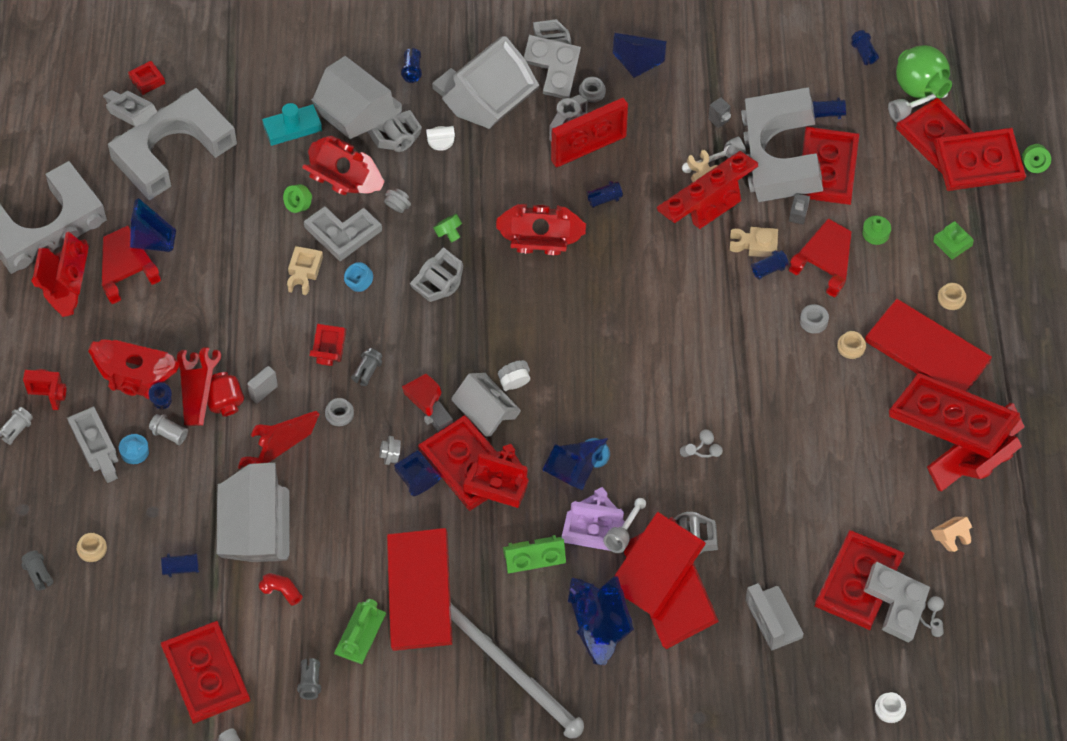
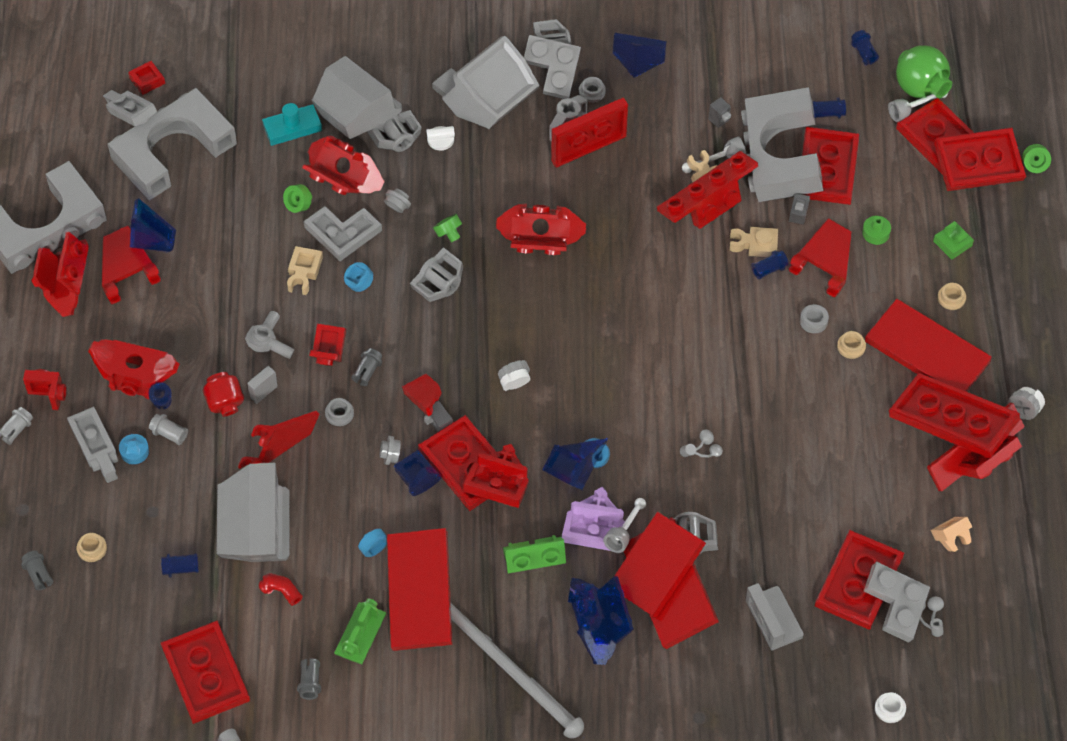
(196, 384): red flag -> none
(262, 338): none -> light grey piece
(373, 543): none -> dark azure tile
(411, 71): clear blue pin -> none
(484, 403): light grey panel -> none
(605, 194): clear blue pin -> none
(1027, 402): none -> light grey piece

